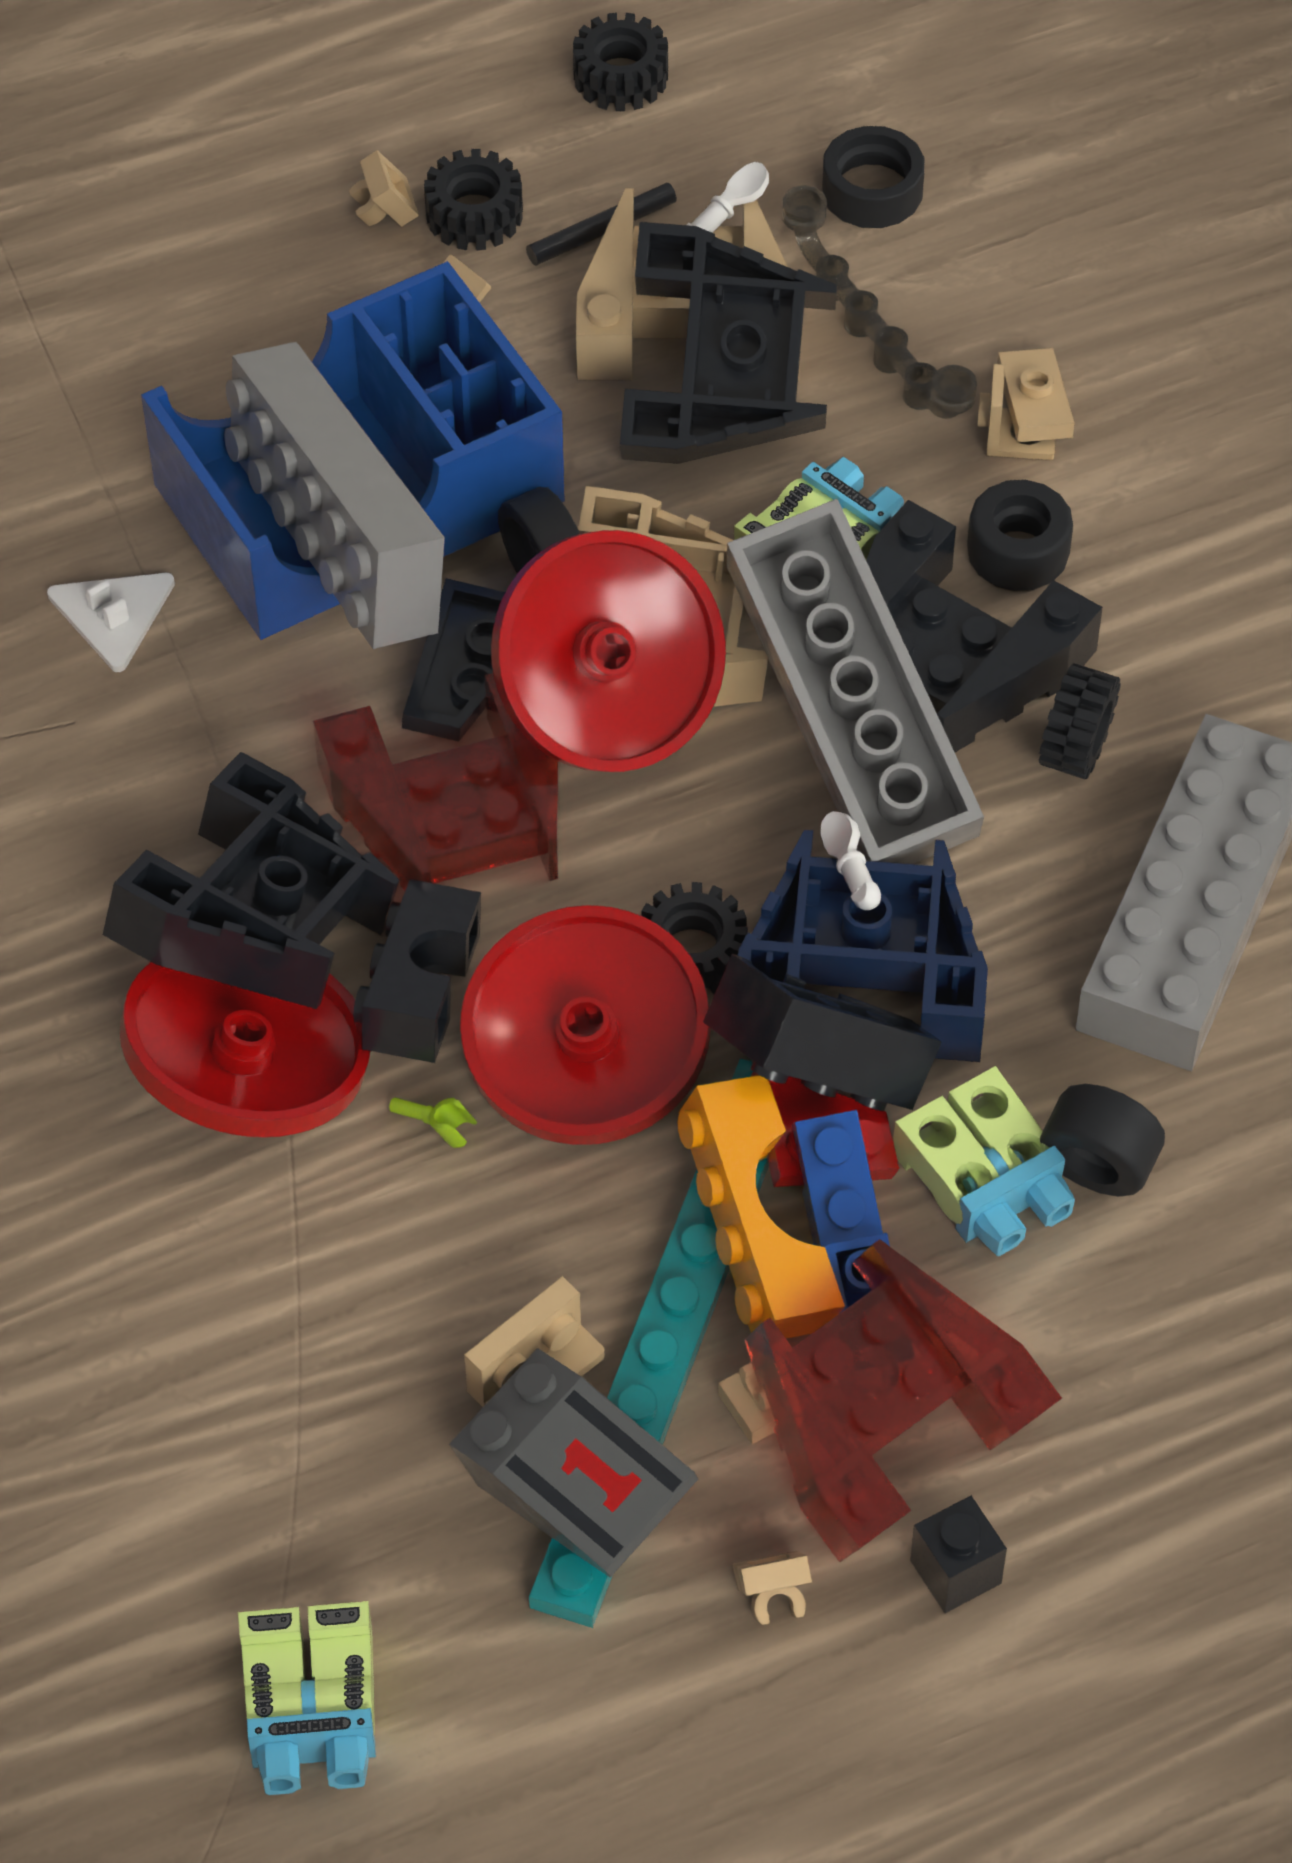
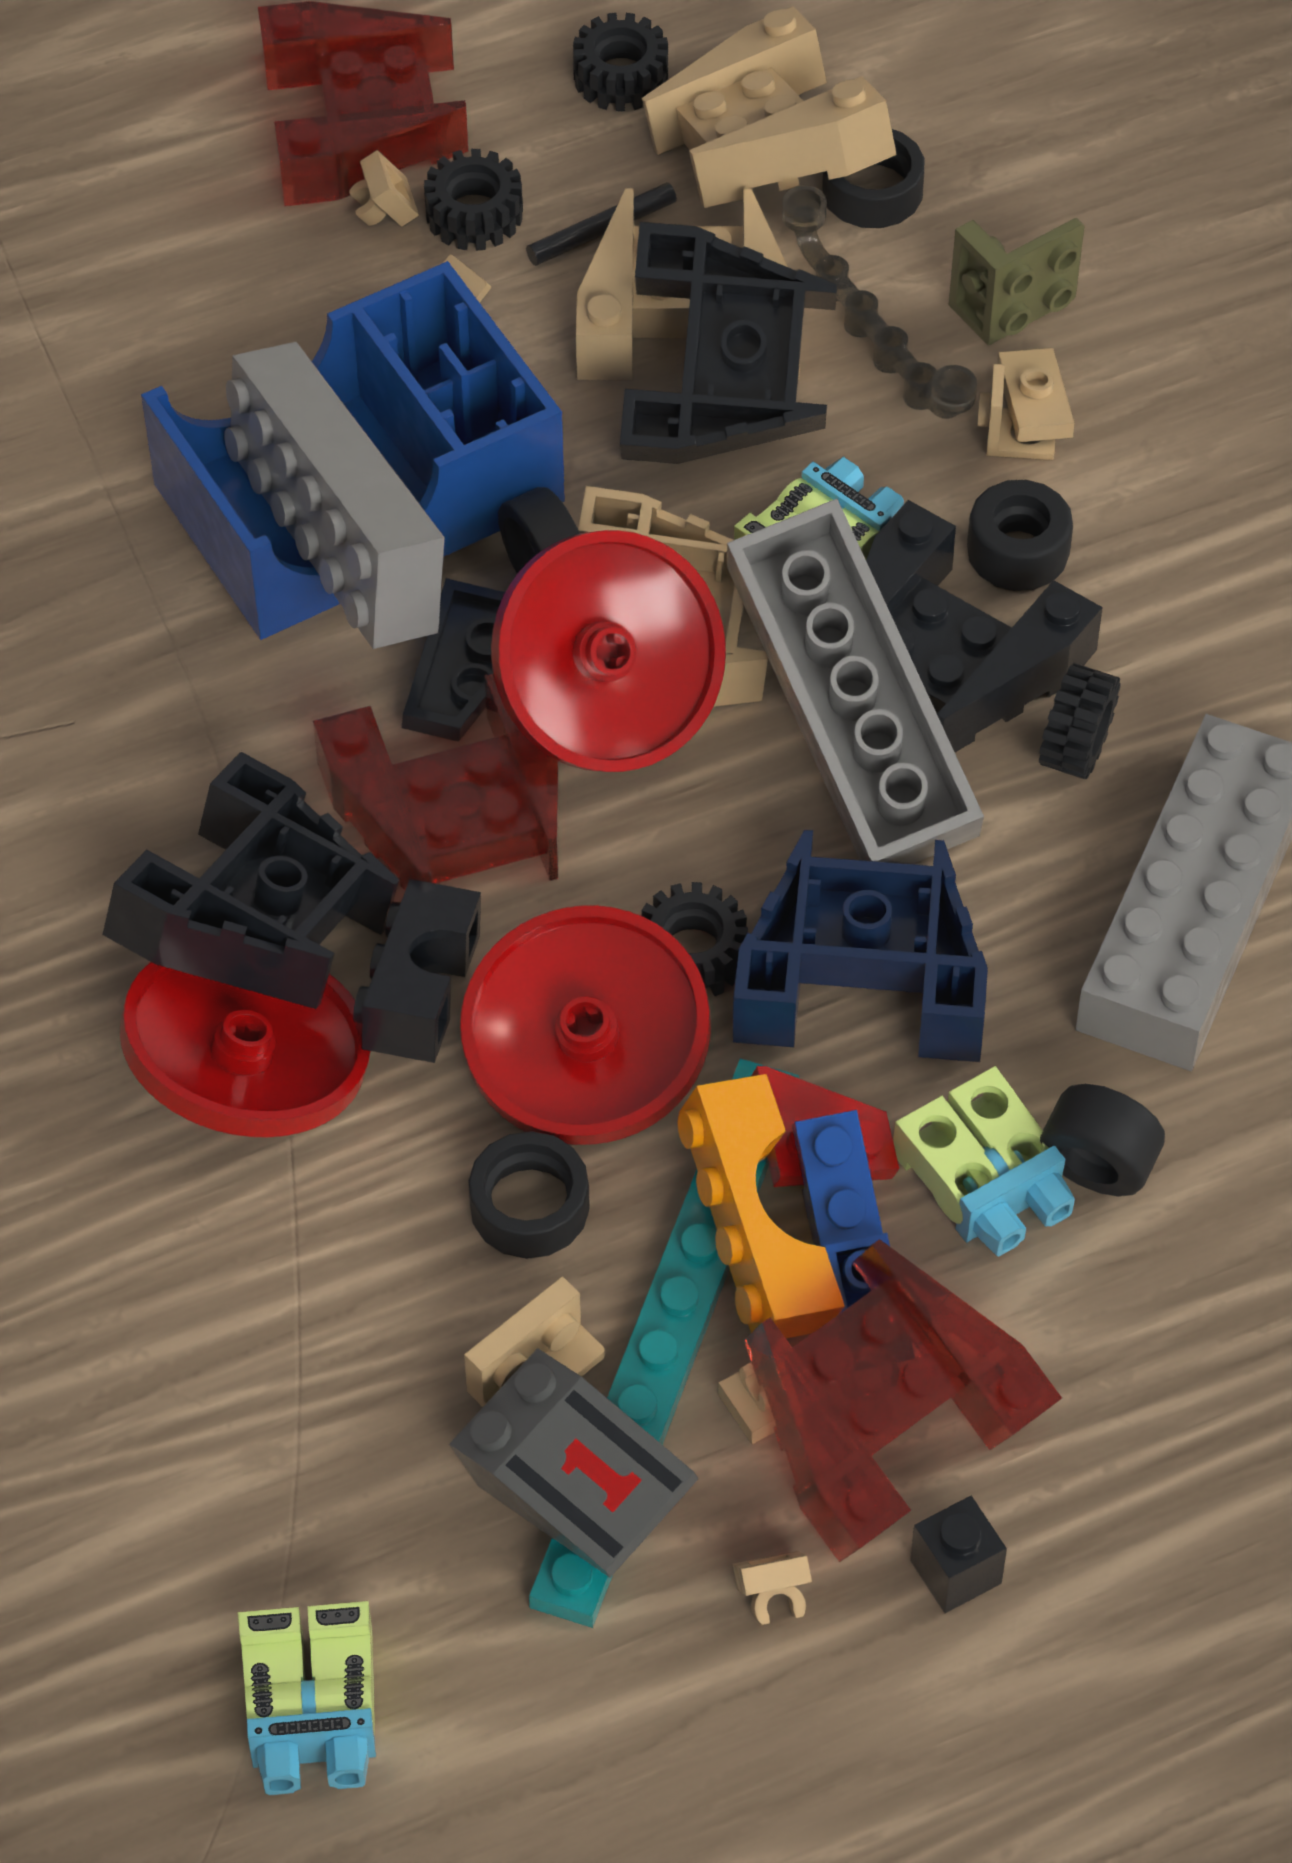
(113, 612): white piece -> none
(372, 90): none -> clear red wedge
(442, 1117): lime hand -> none
(523, 1153): none -> black tyre
(742, 188): white piece -> none
(751, 127): none -> tan wedge
(821, 1038): black wedge -> none
(840, 839): white piece -> none
(1007, 291): none -> olive bracket

